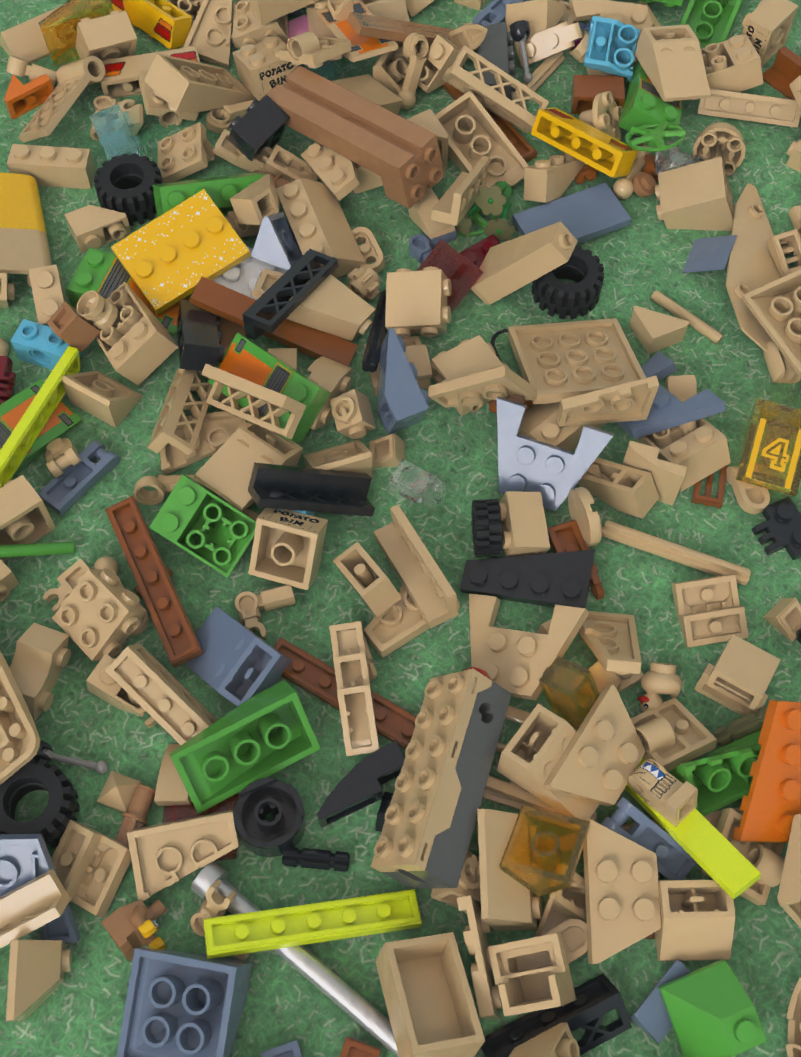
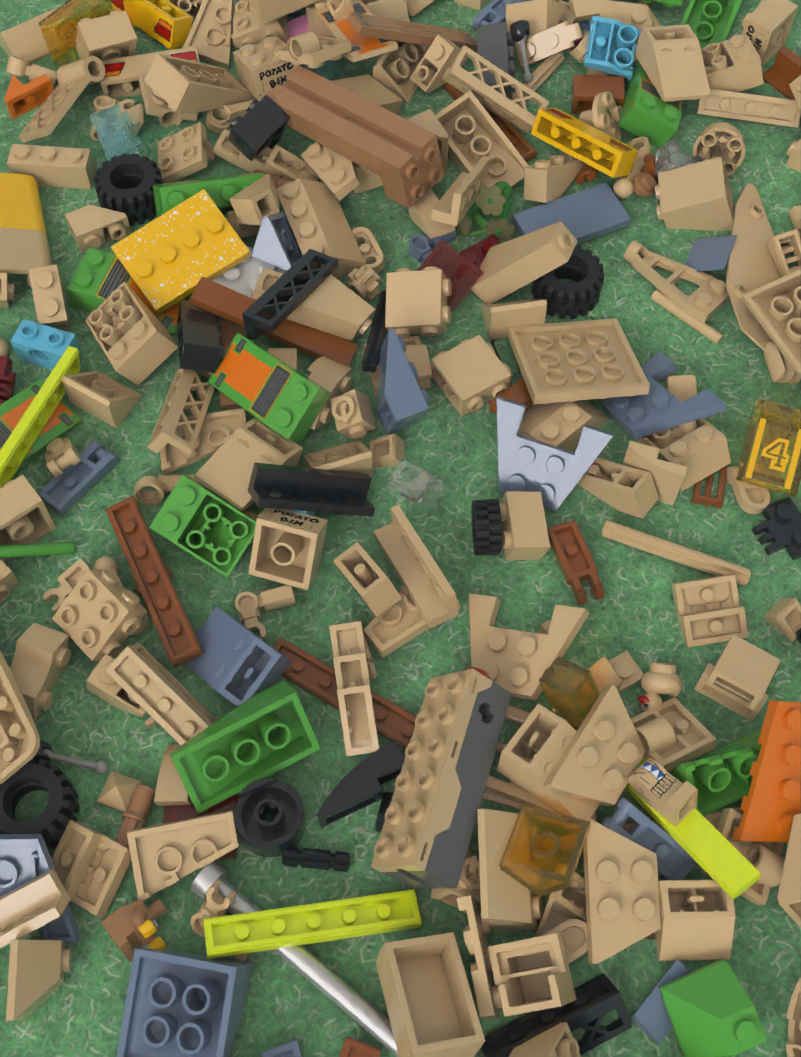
(72, 327): medium nougat panel -> none
(94, 308): tan wheel -> none
(253, 391): tan fence -> none
(414, 69): tan piece -> none
(469, 35): tan plate -> none
(483, 385): tan wing -> none
(515, 313): none -> tan slope
(533, 579): black wing -> none
(587, 520): tan tile -> none
(612, 404): tan wing -> none
(613, 641): tan wing -> none
(655, 137): bright green wheel -> none
(656, 329): tan slope -> none
(701, 304): none -> tan plate
(740, 727): olive axle -> none

